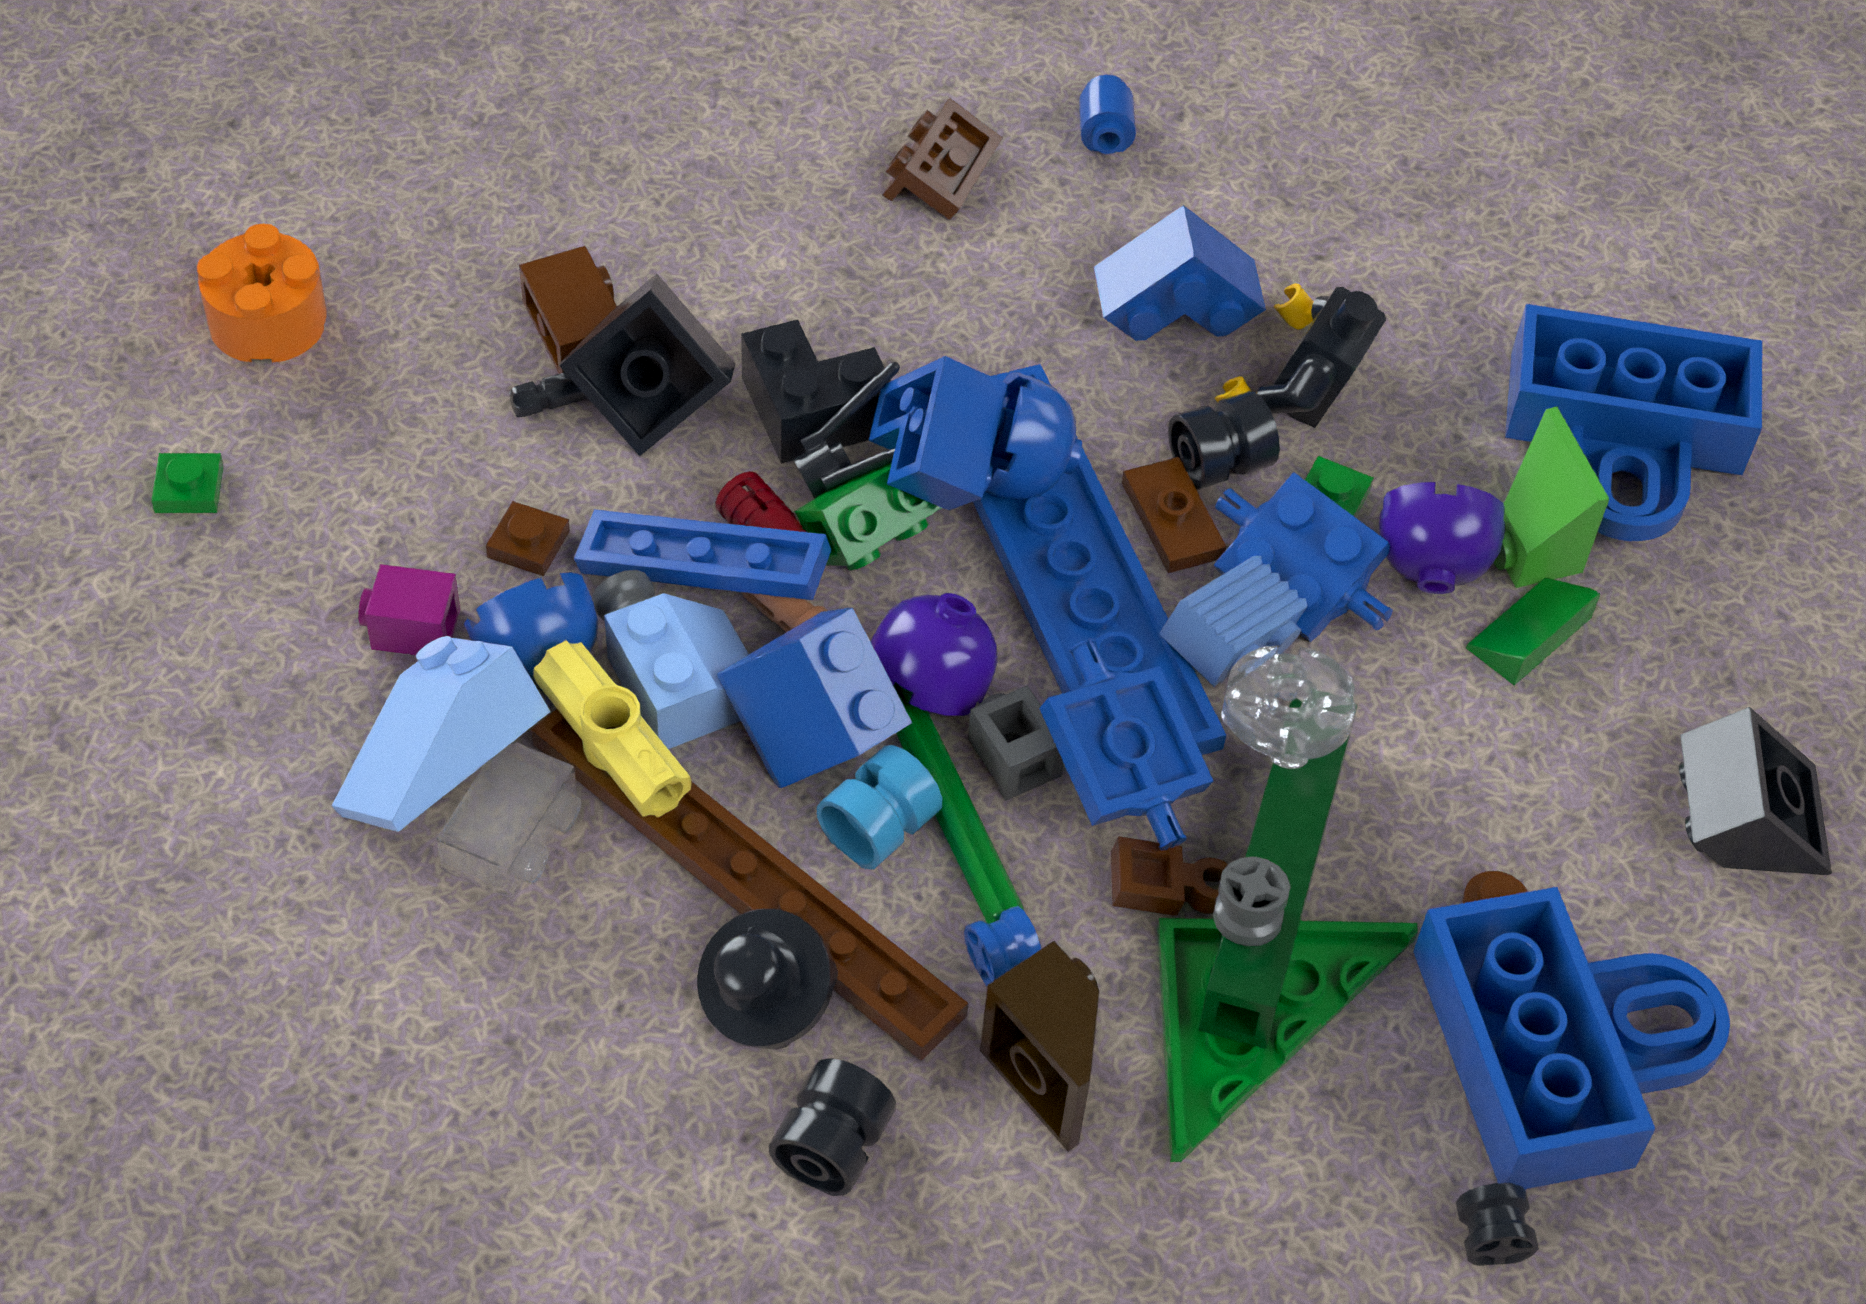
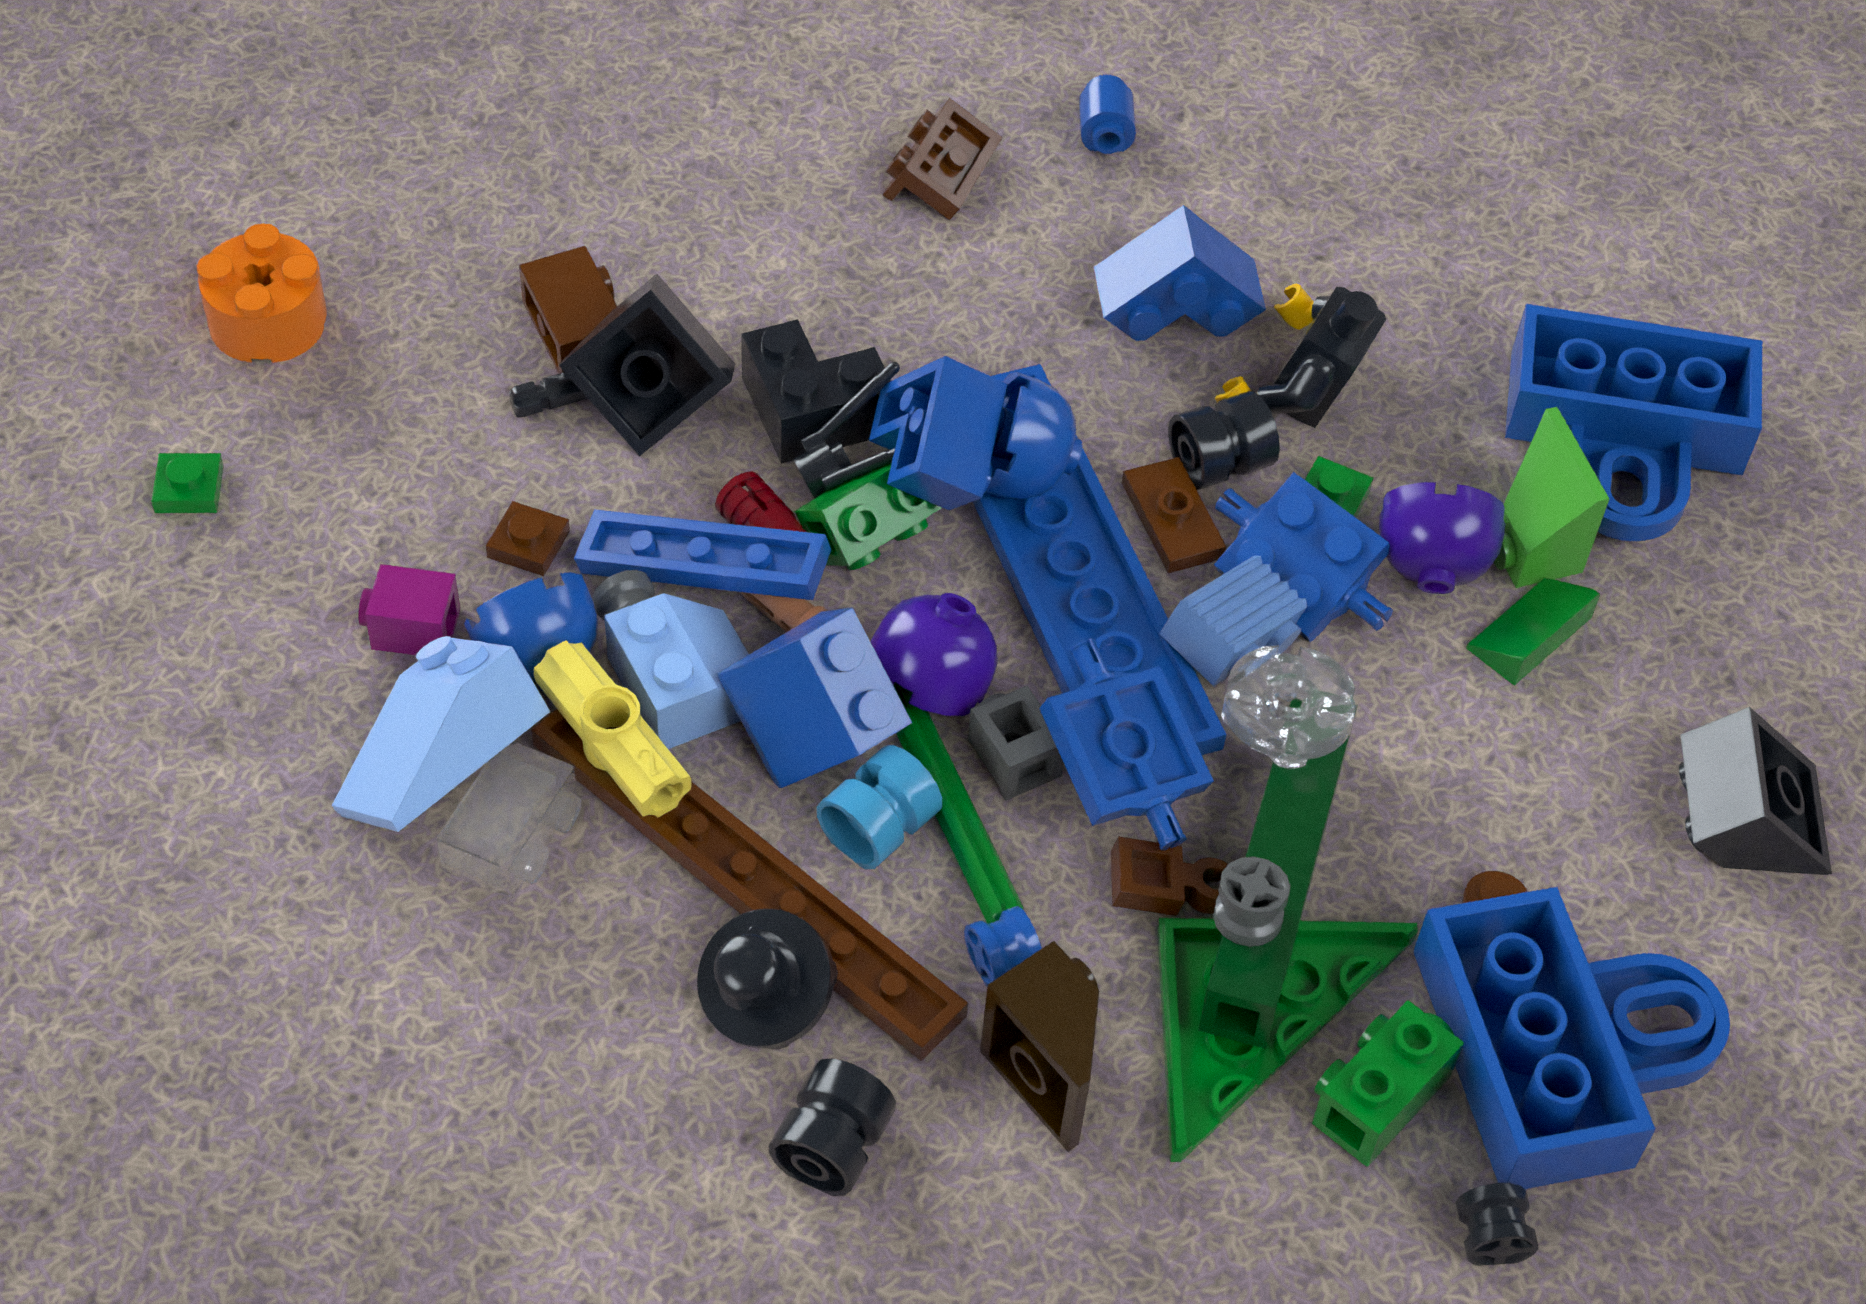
(1386, 1082): none -> green brick

